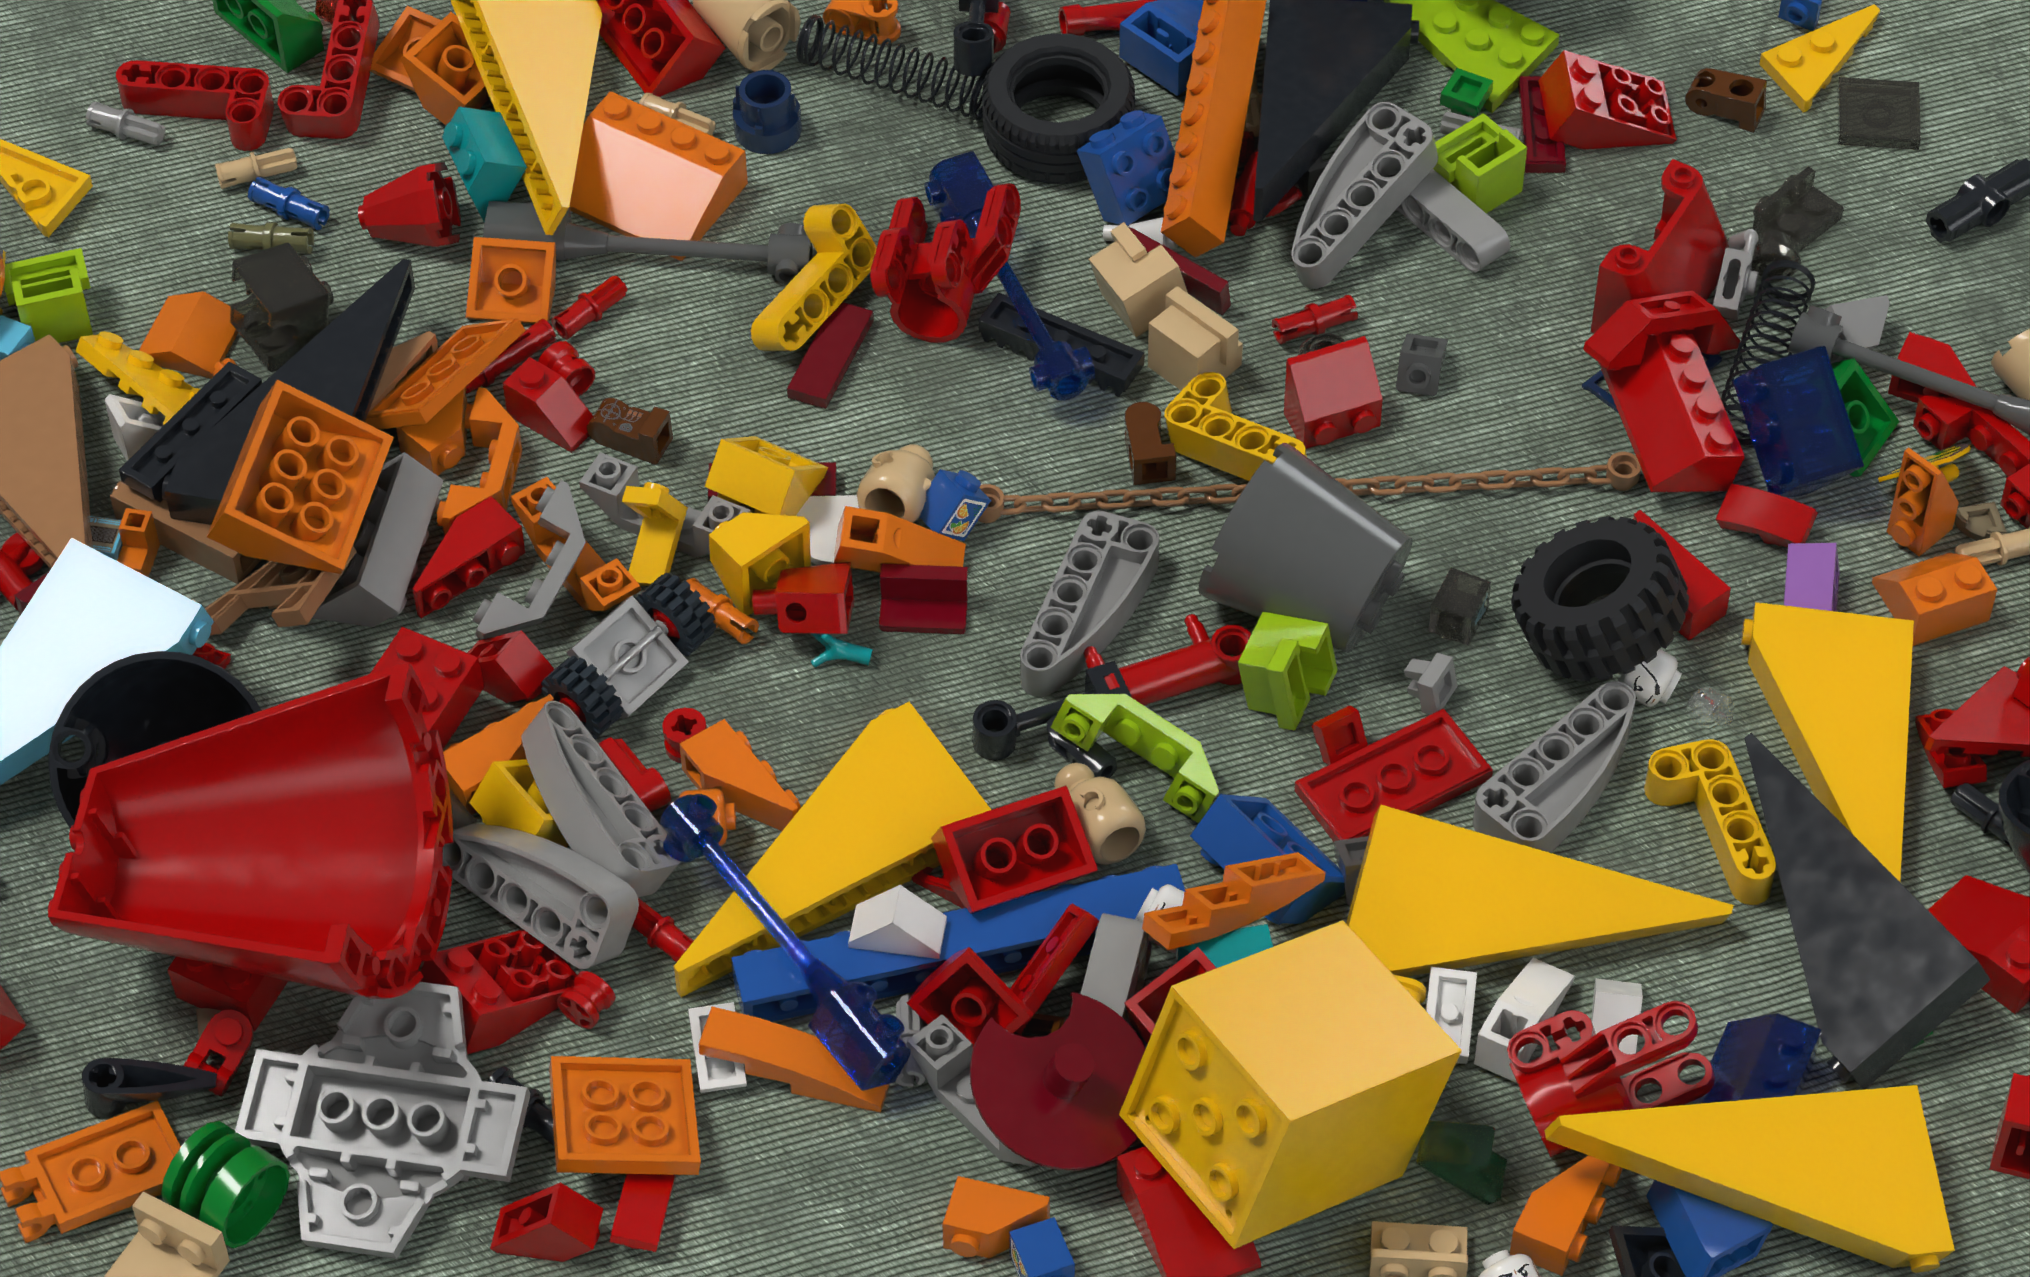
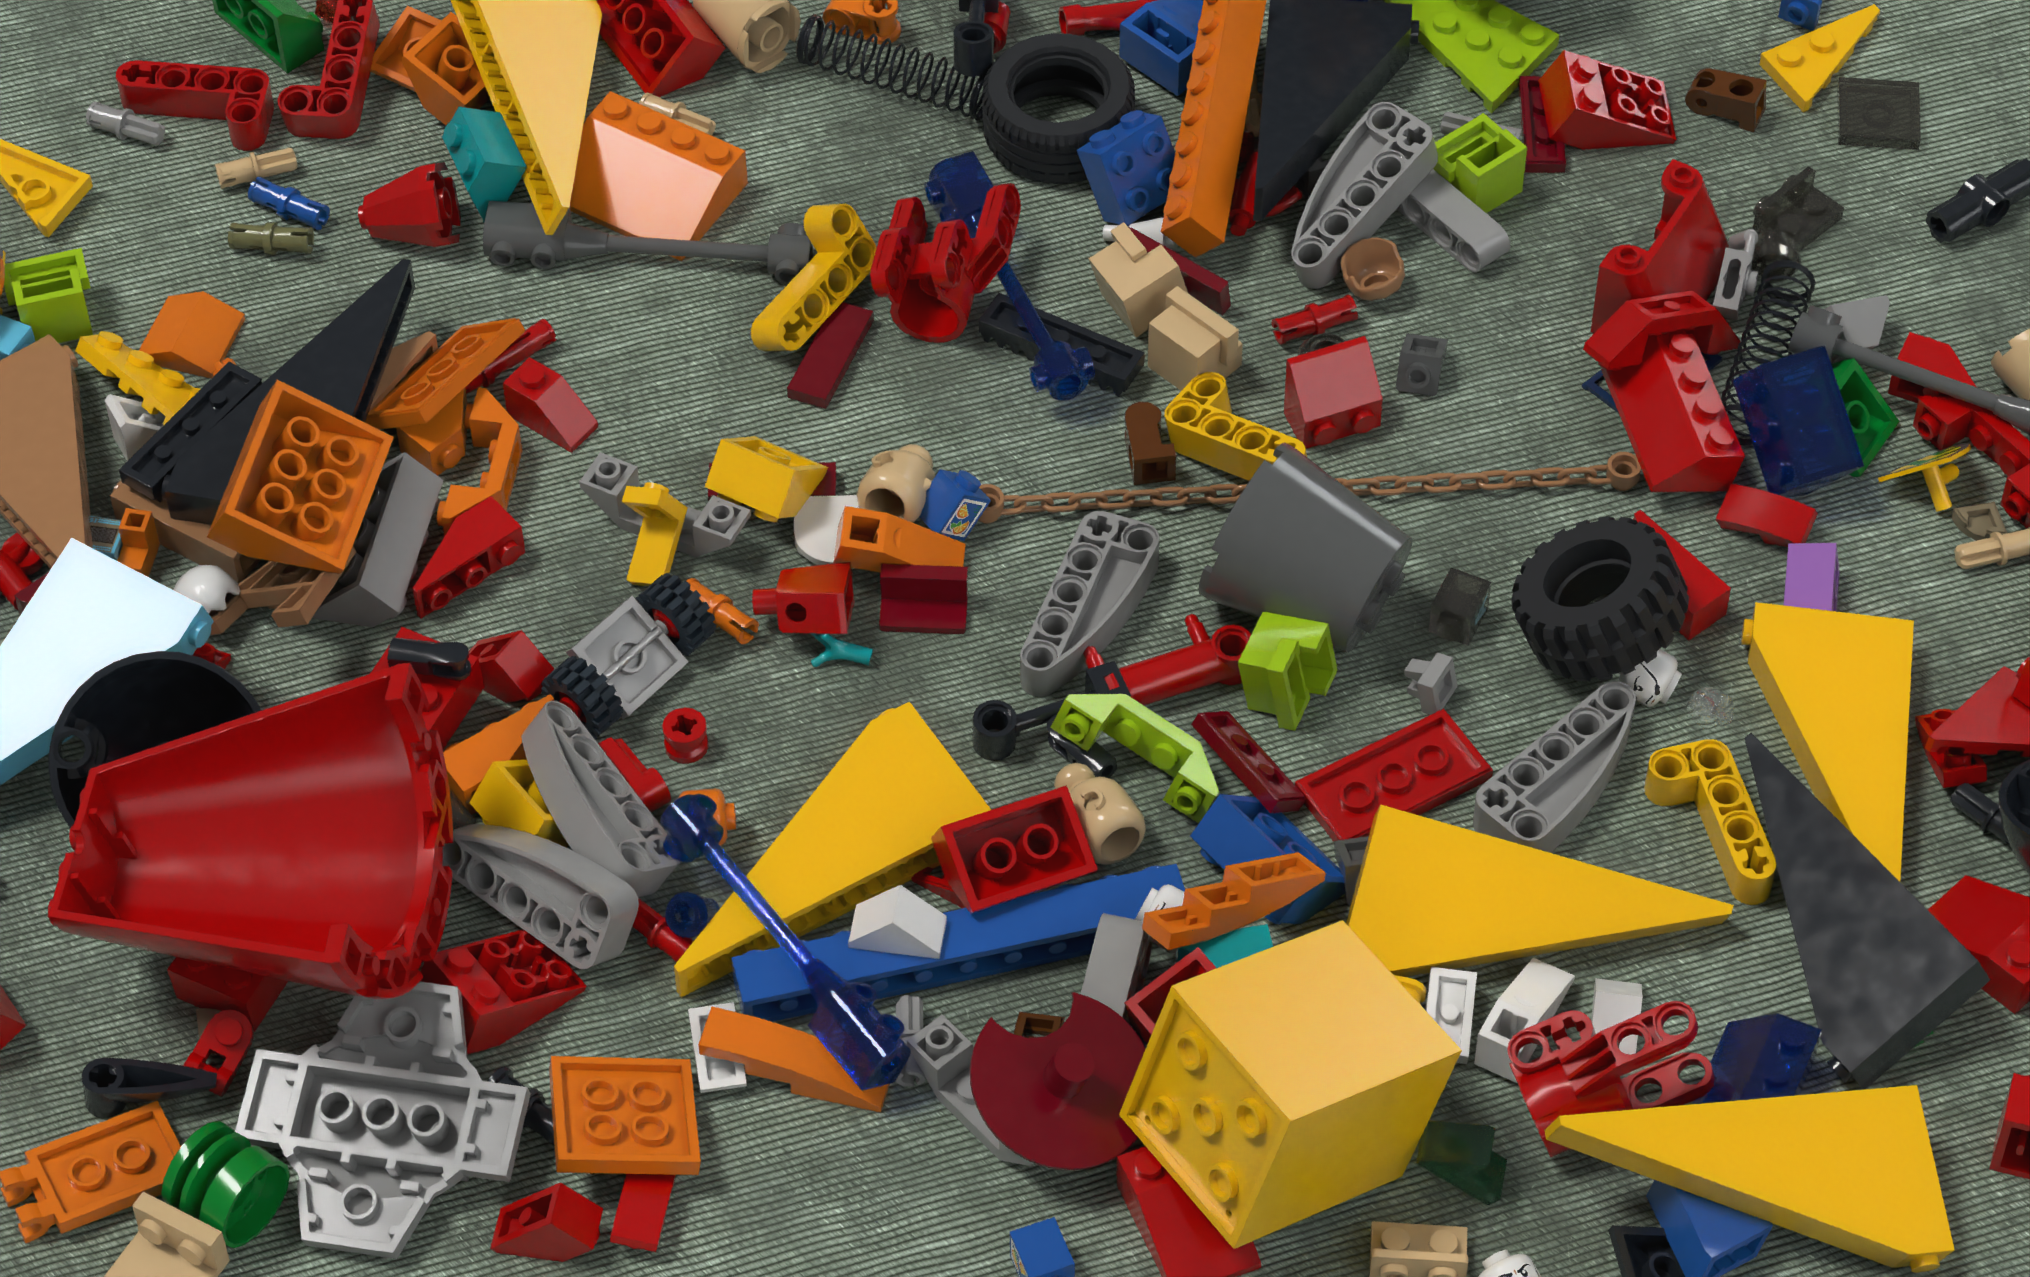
(207, 586): none -> white hair
(285, 304): clear smoke piece -> none
(430, 658): none -> black bar
(506, 615): light grey slope -> none
(511, 280): orange slope -> none
(565, 361): red wheel -> none
(586, 999): red wheel -> none
(589, 307): red axle -> none
(591, 580): orange slope -> none
(631, 430): reddish brown leg -> none
(689, 913): none -> clear blue cone
(726, 762): orange slope -> none
(754, 551): yellow slope -> none
(766, 113): dark blue piece -> none
(968, 996): red slope -> none
(985, 1213): orange slope -> none
(1053, 957): red tile -> none
(1249, 761): none -> dark red tile
(1339, 734): red tile -> none
(1372, 268): none -> medium nougat hair
(1466, 93): green tile -> none
(1559, 1212): orange slope -> none
(1922, 505): orange slope -> none
(1939, 595): orange slope -> none

